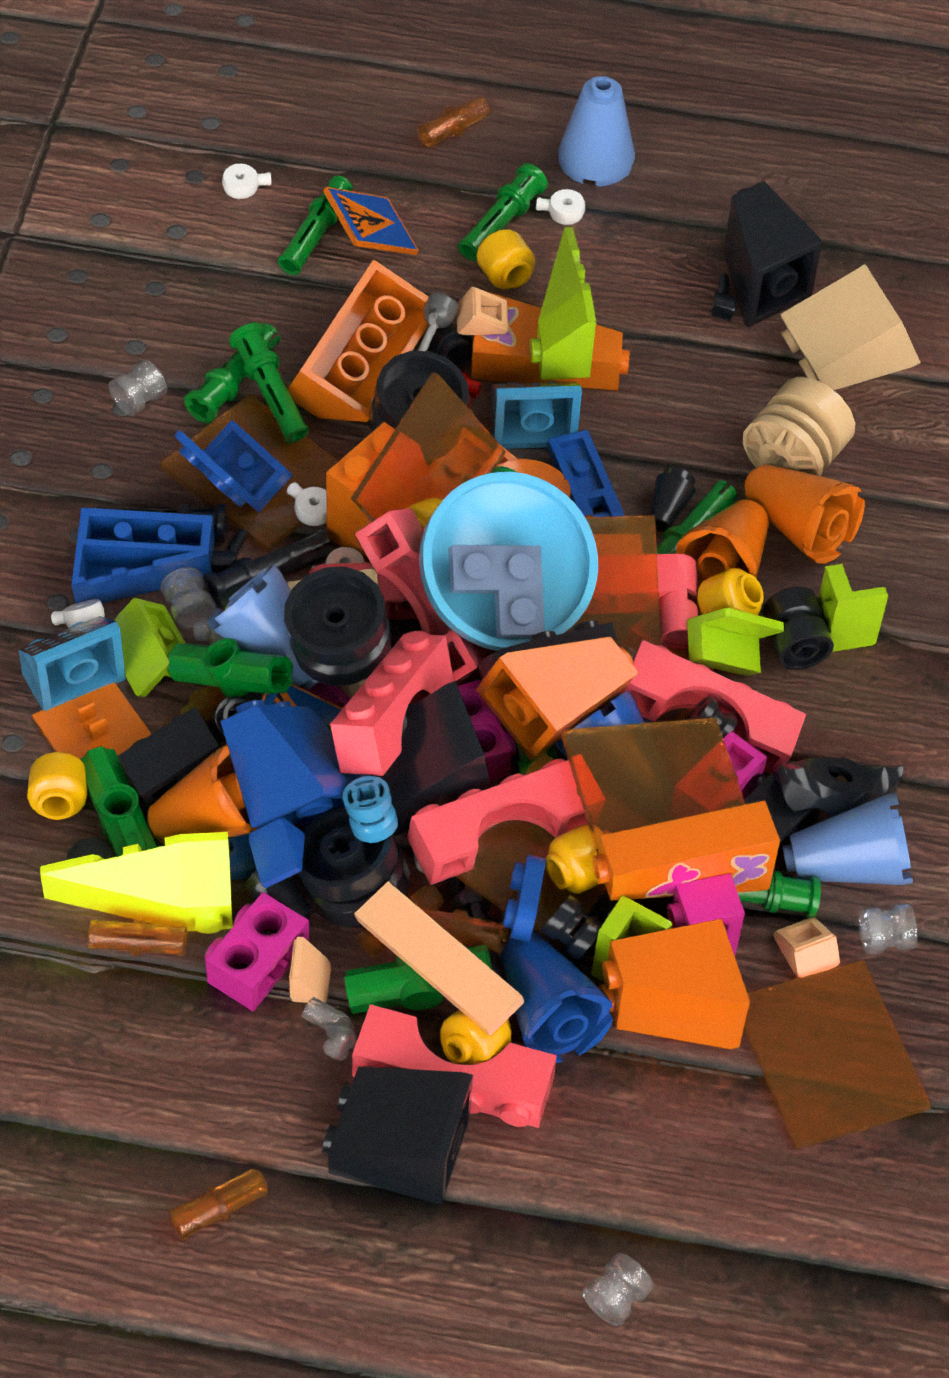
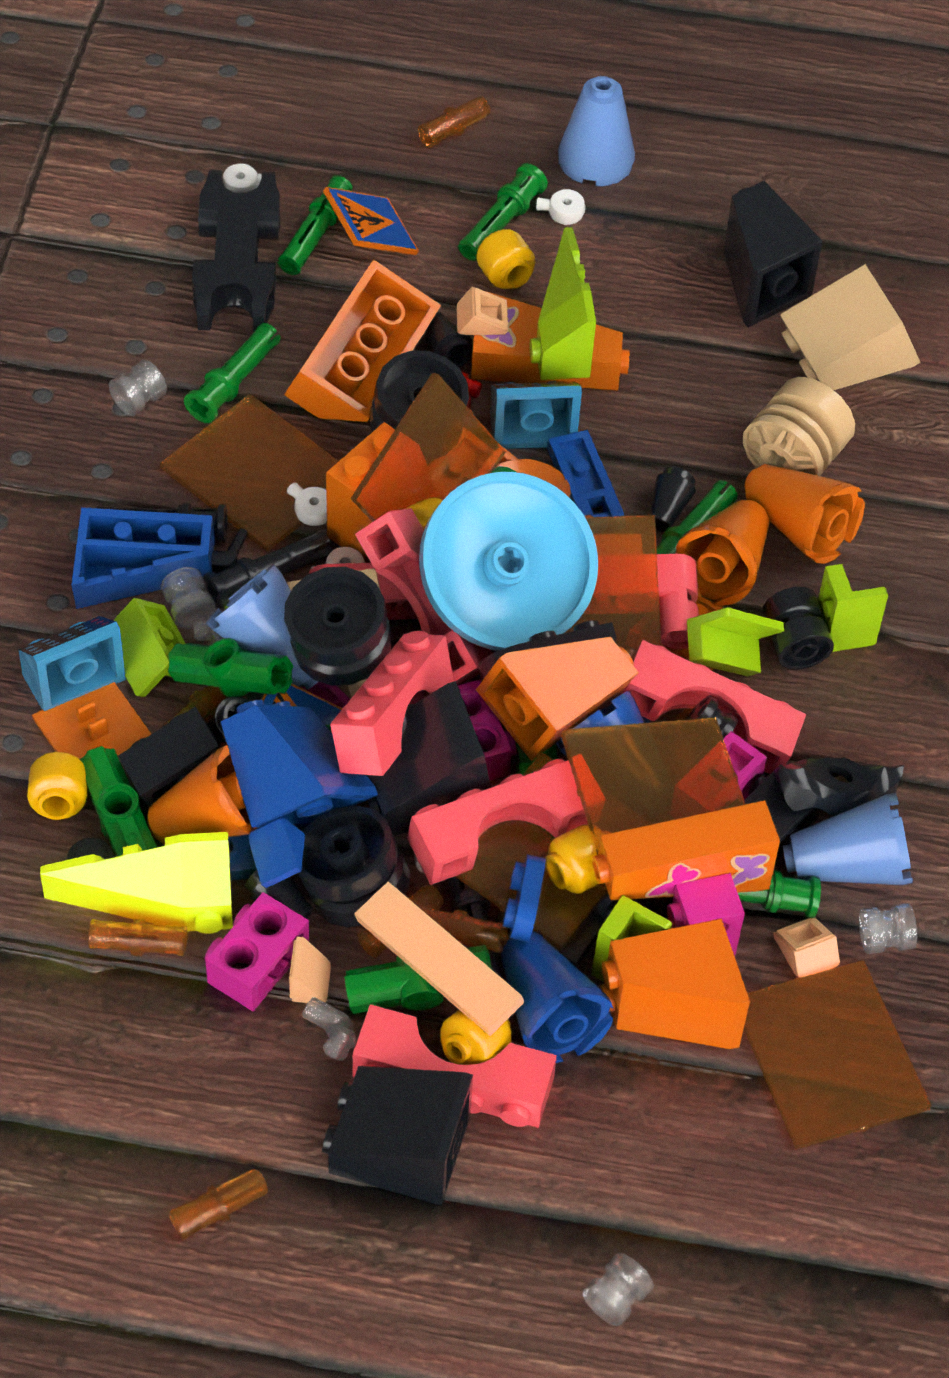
(78, 612): white piece -> none
(235, 274): none -> black piece
(237, 466): blue bracket -> none
(263, 368): green pin -> none
(370, 809): dark azure wheel -> none
(438, 313): dark grey hinge -> none
(511, 575): sand blue plate -> none
(565, 920): black wheel -> none
(724, 305): black hand -> none
(732, 590): yellow head -> none

